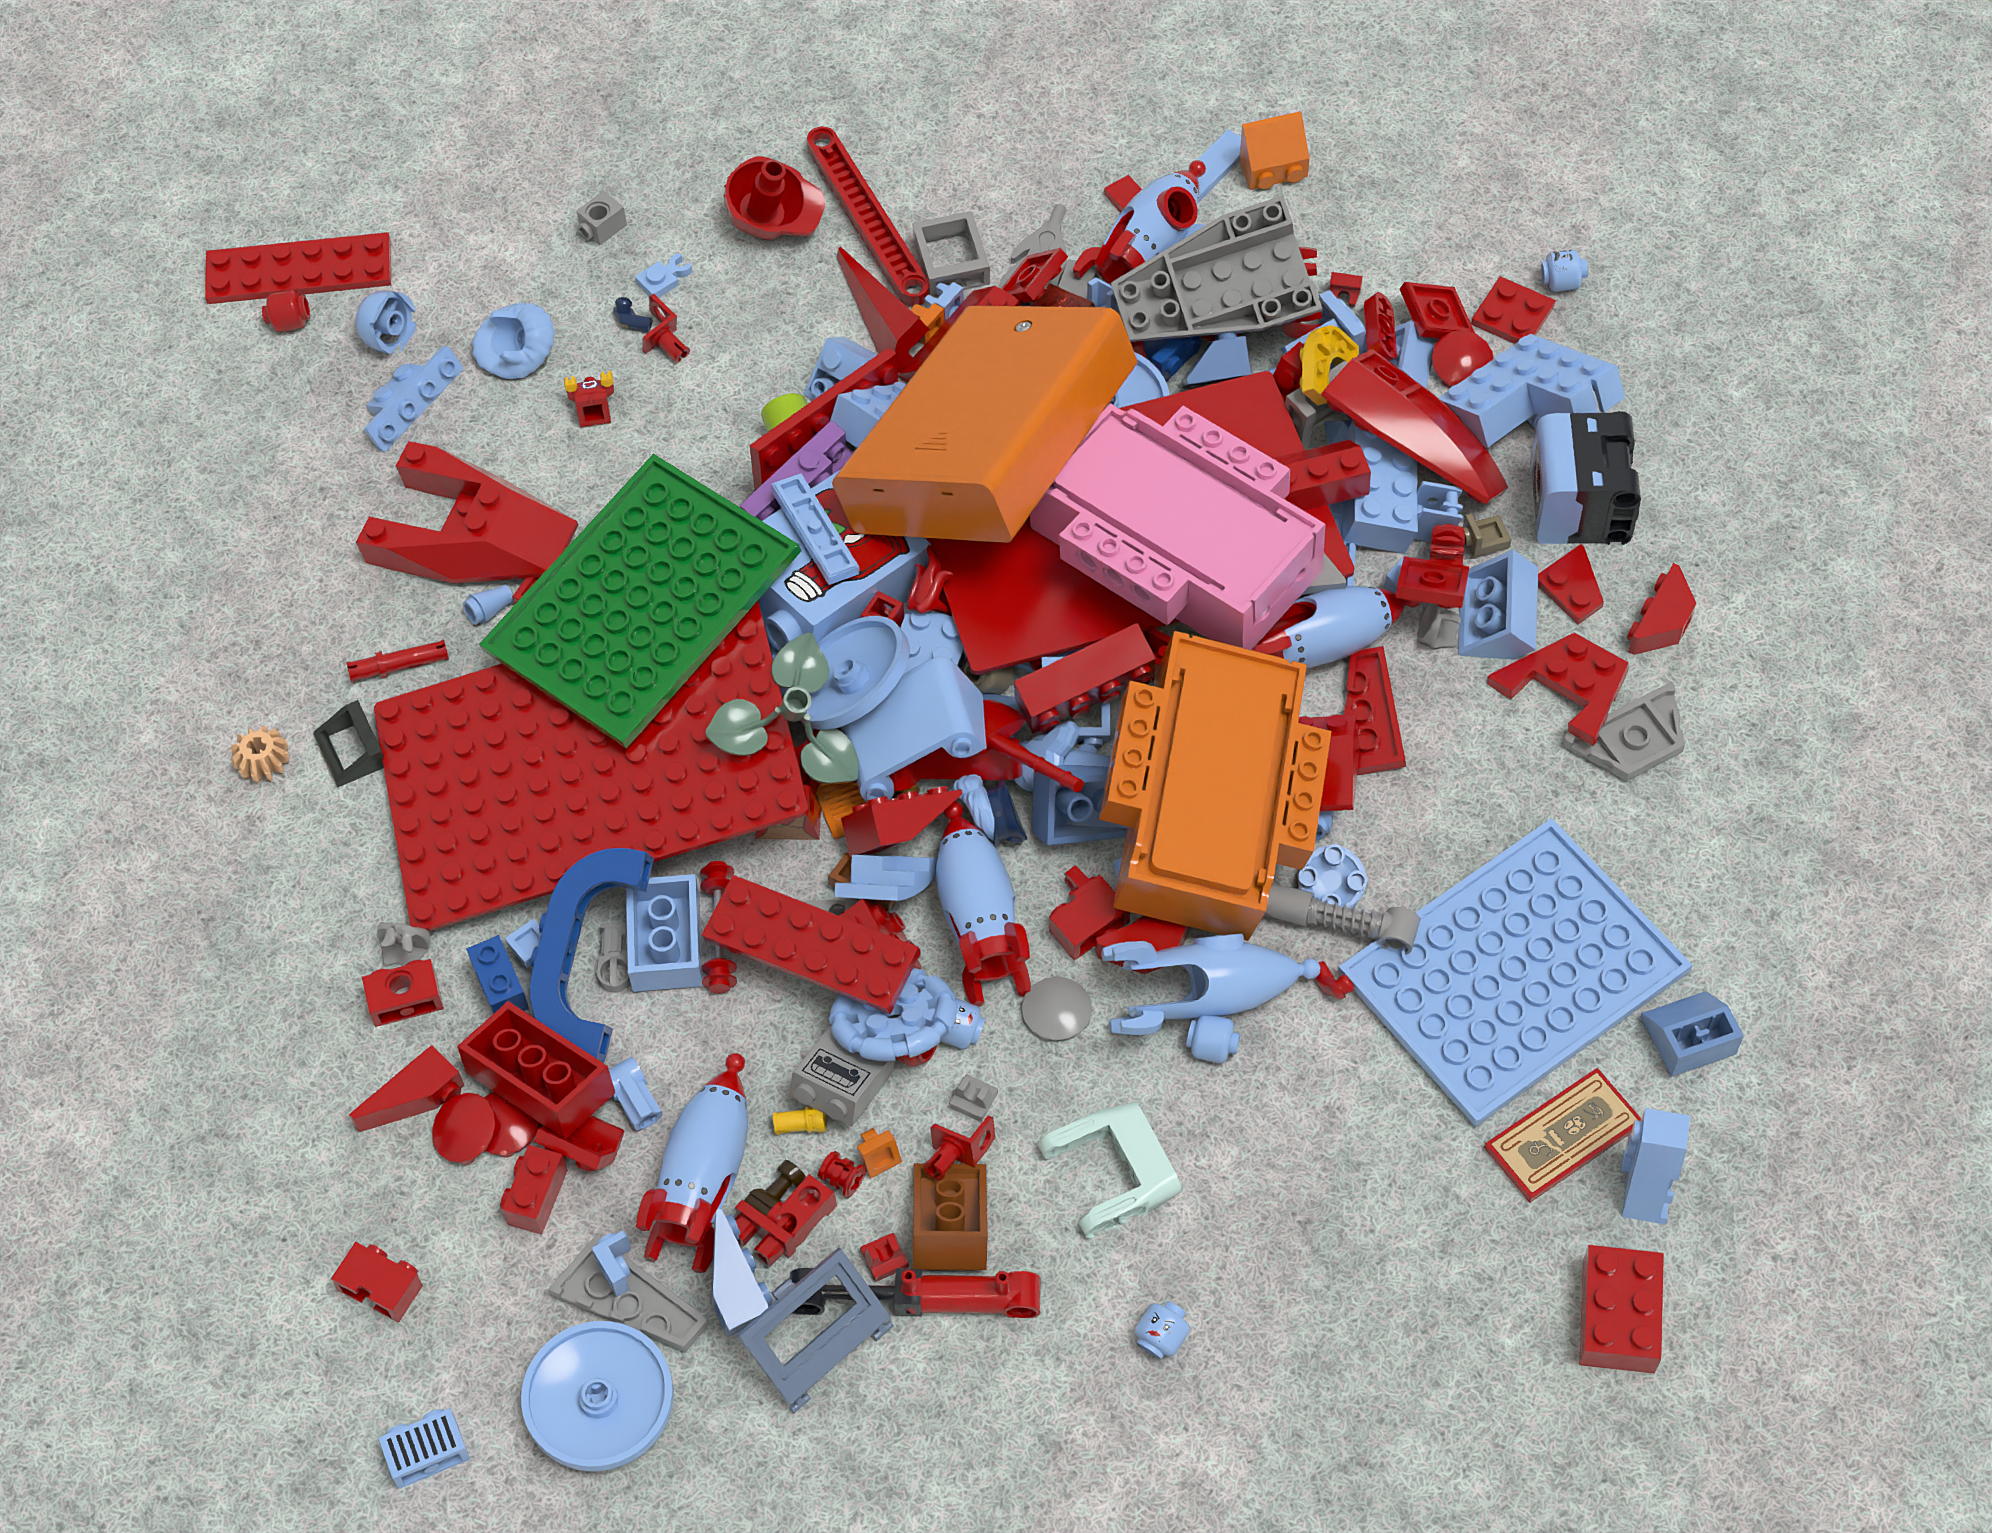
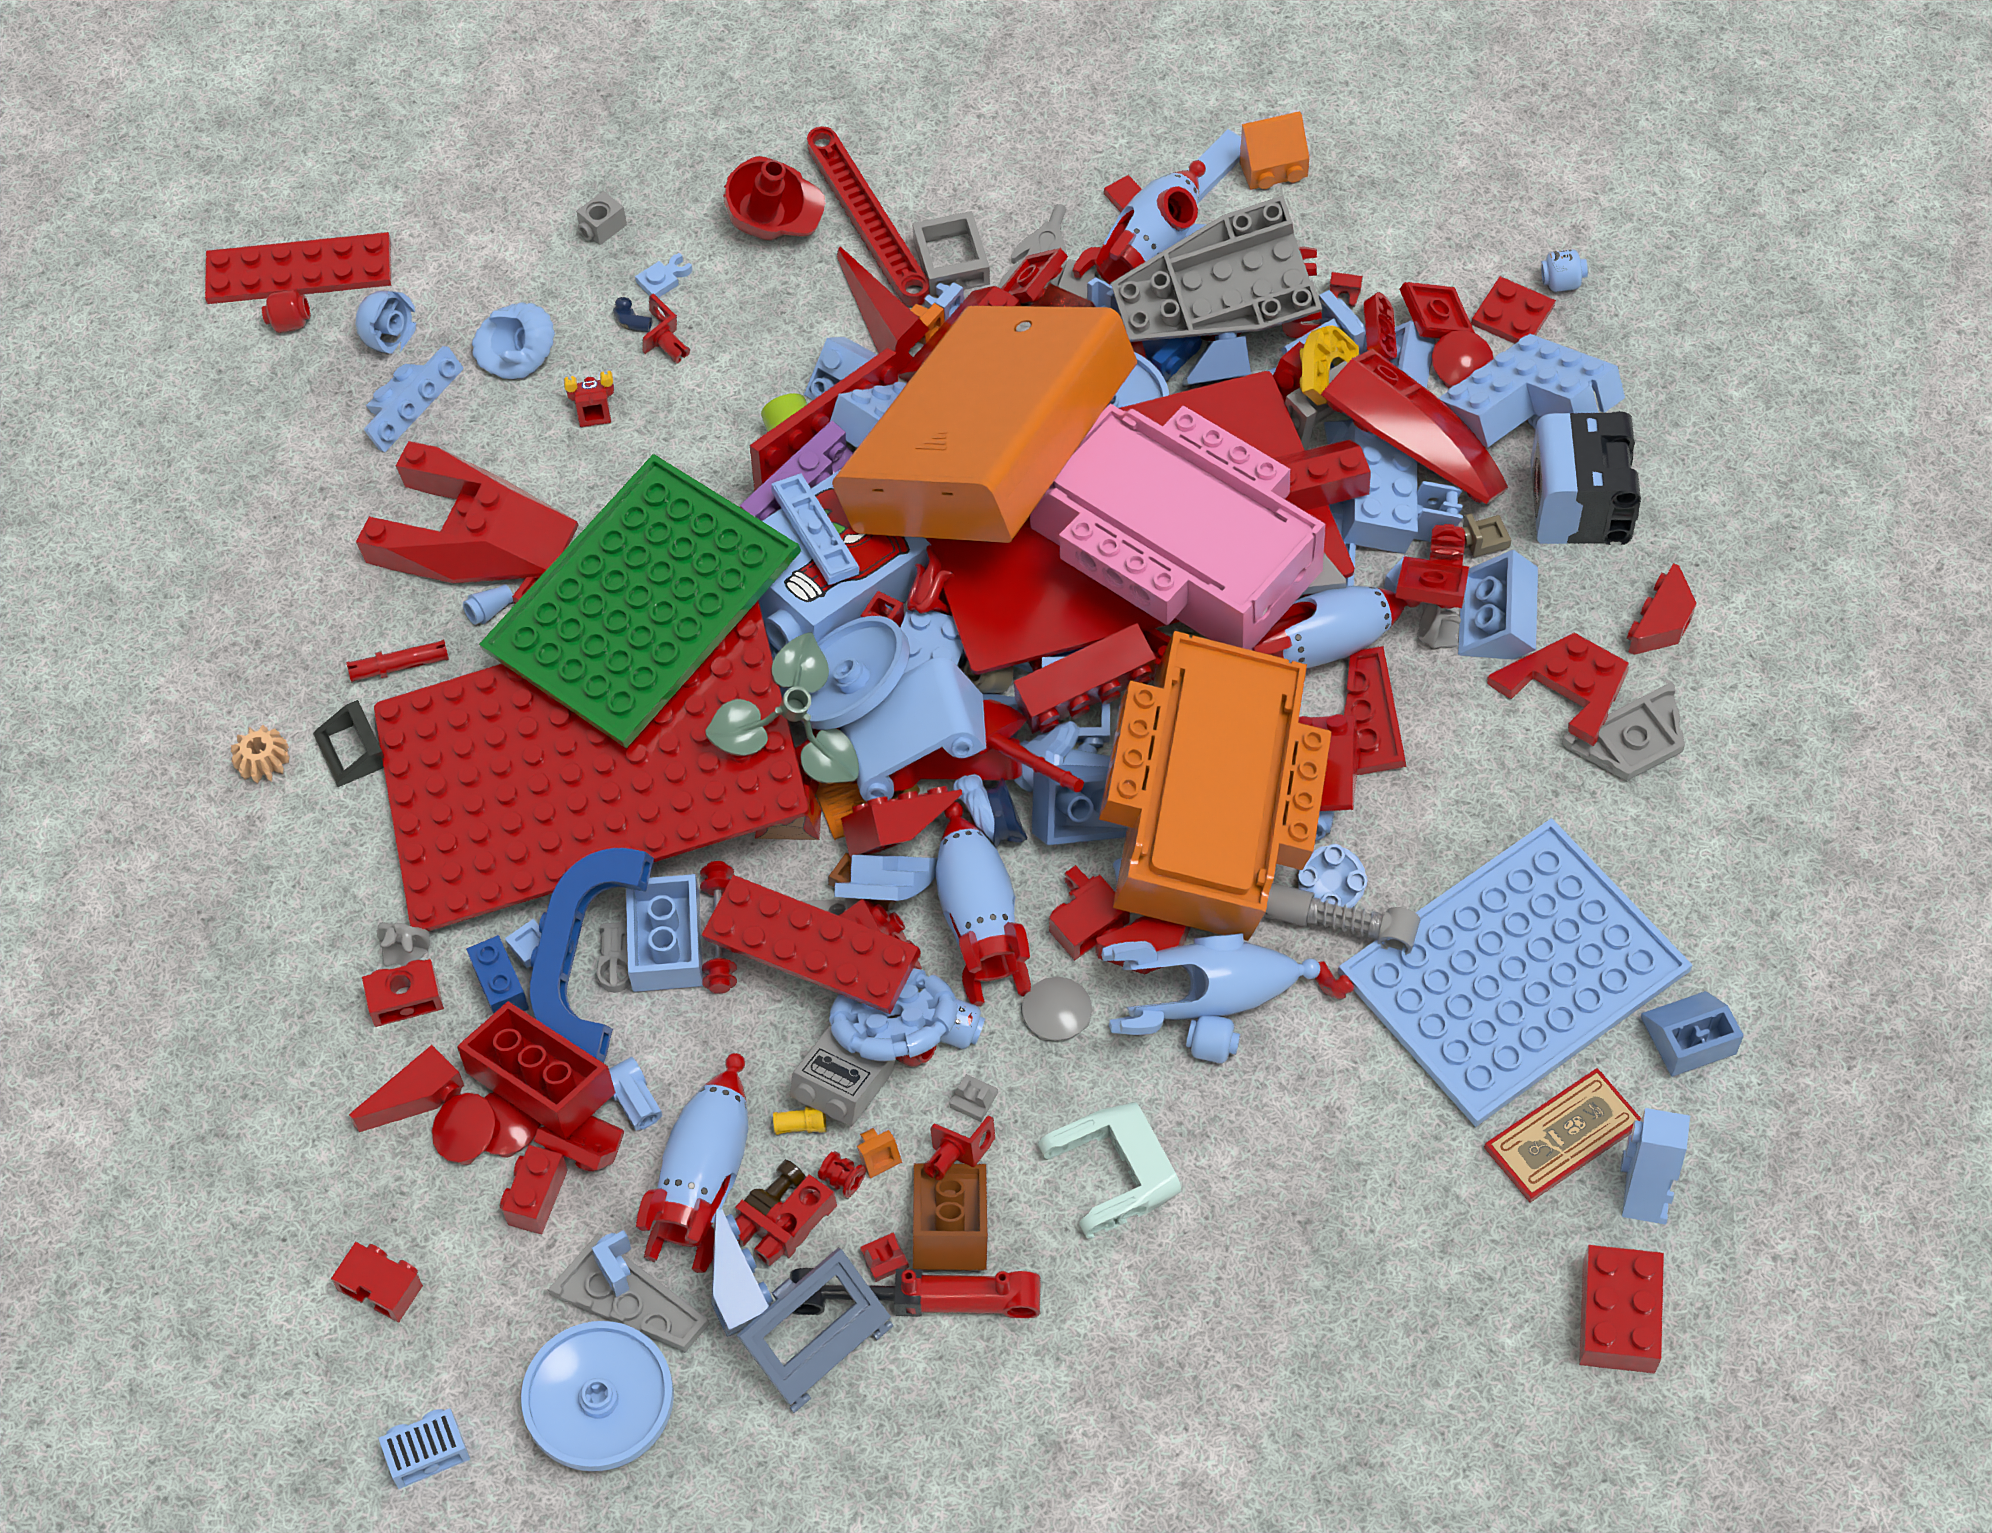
(1162, 1329): light blue head -> none
(1572, 585): red wing -> none

